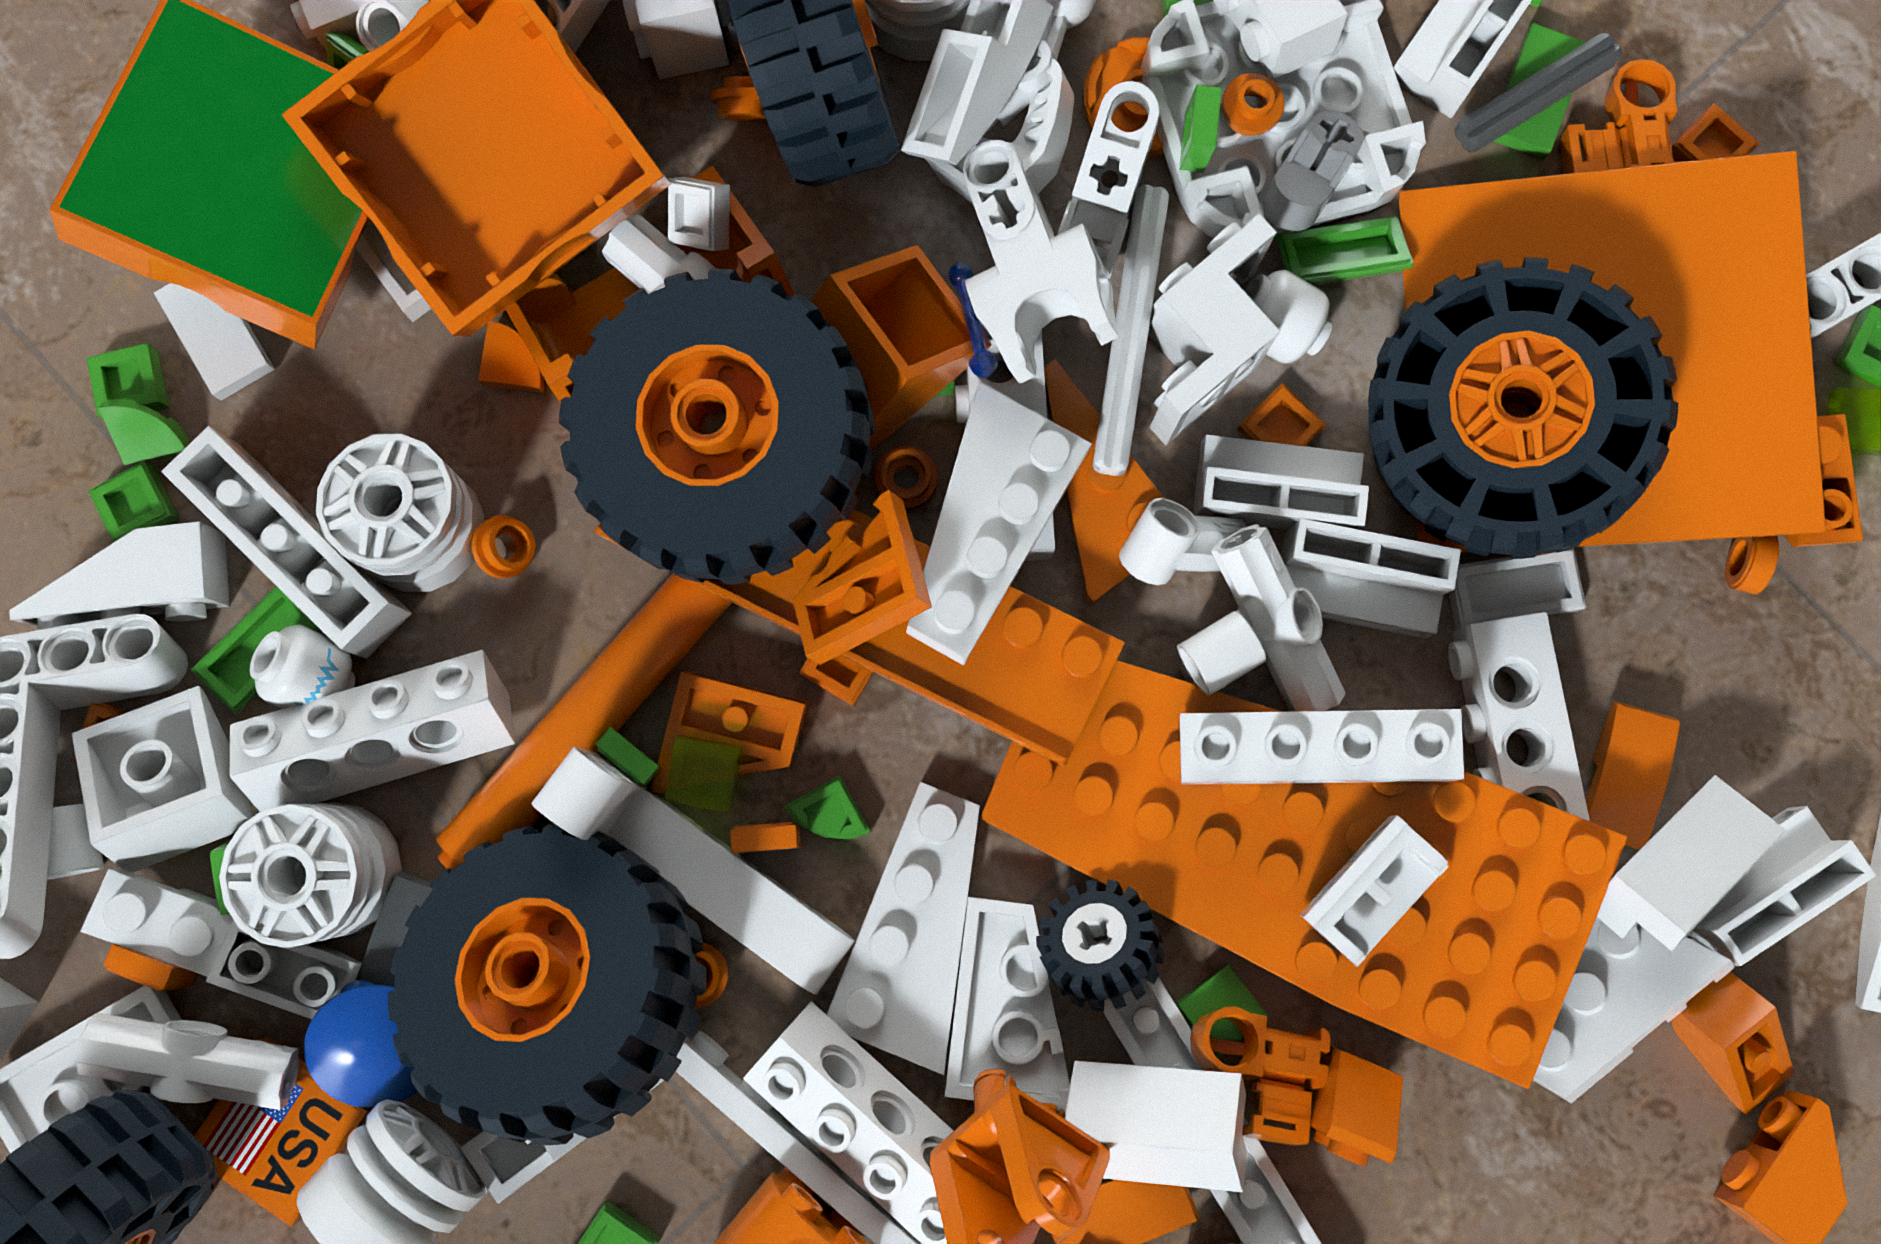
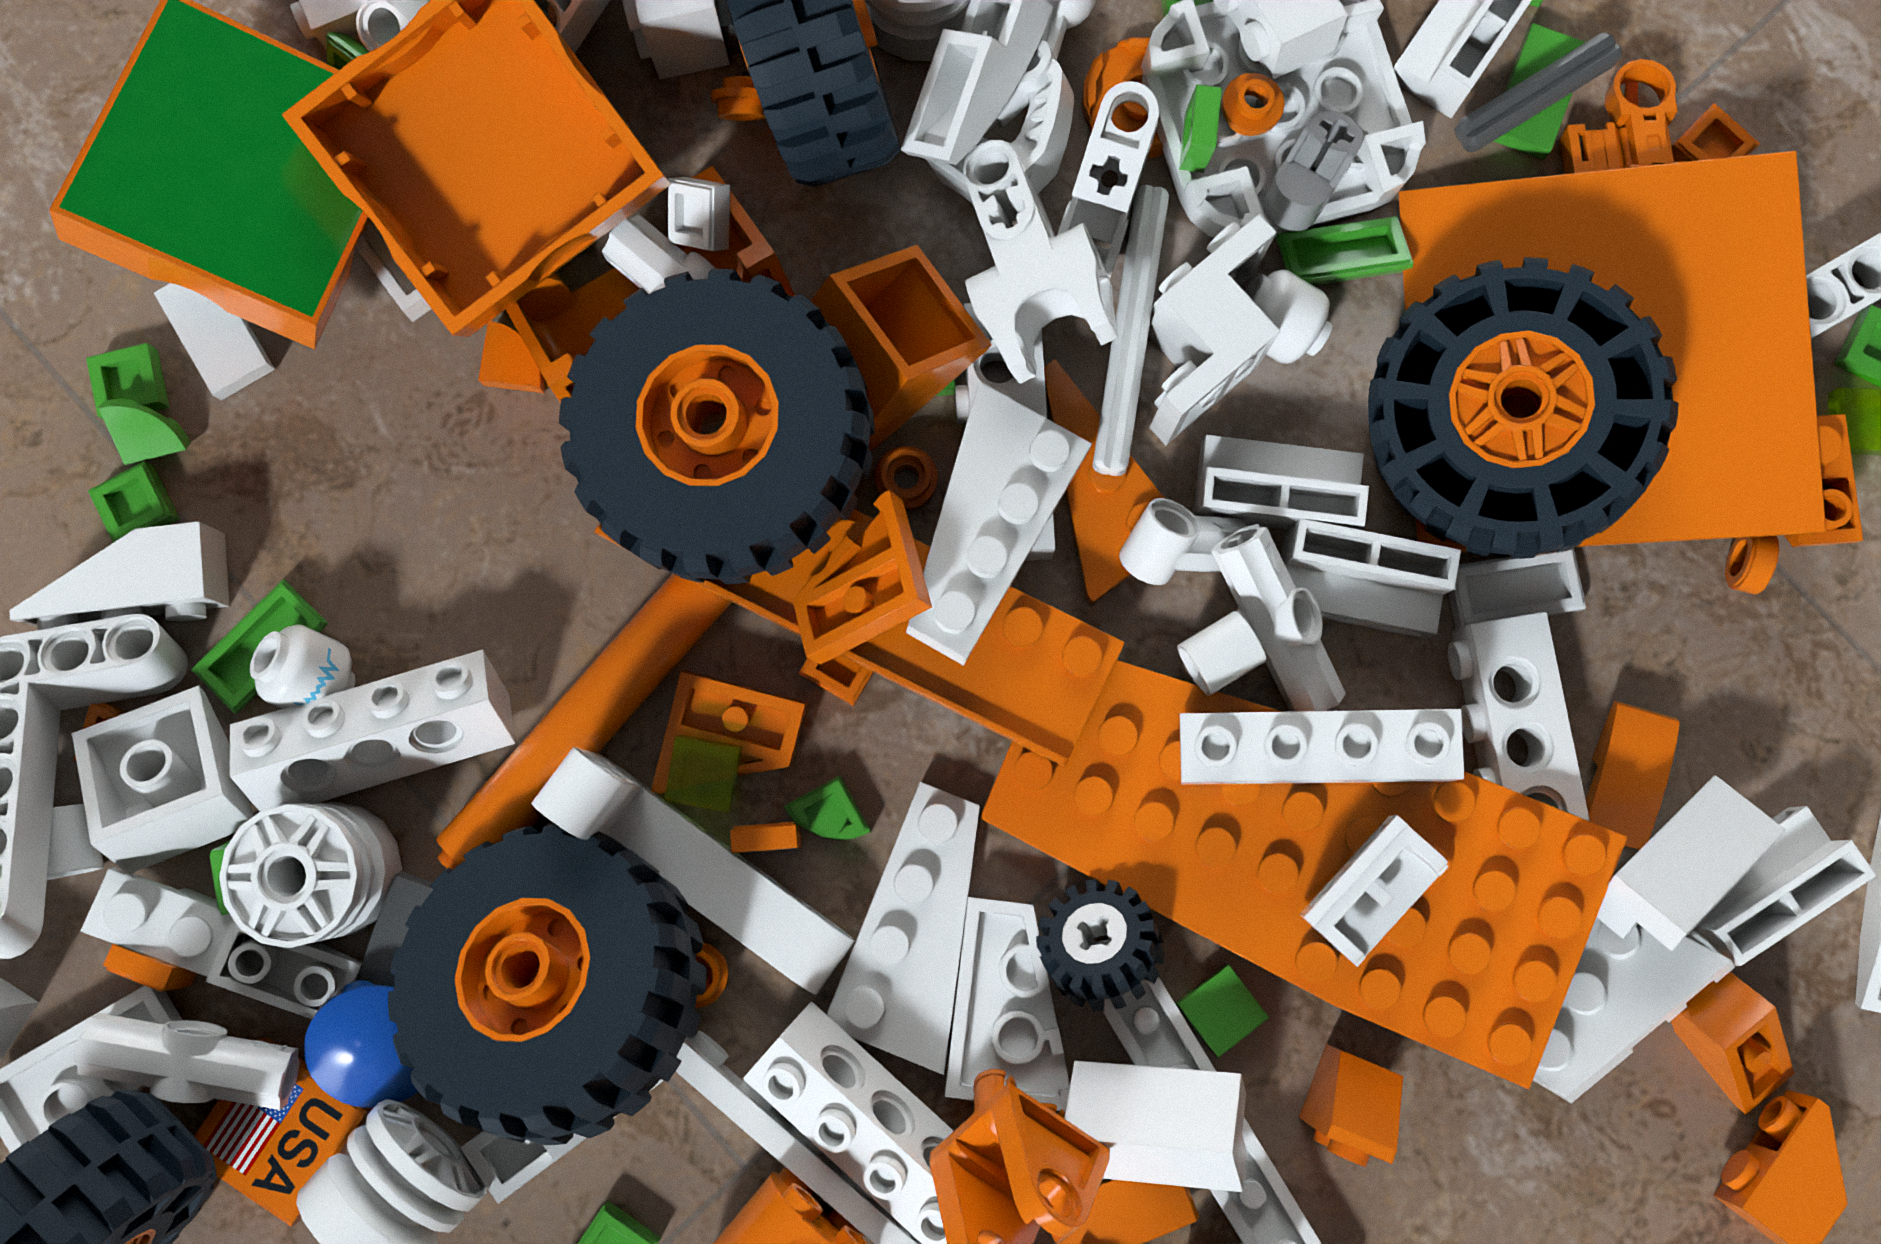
(285, 543): white brick -> none
(399, 512): white wheel -> none
(518, 542): orange plate -> none
(627, 757): bright green tile -> none
(982, 362): clear blue hinge -> none
(1280, 1073): orange piece -> none
(1282, 420): orange tile -> none

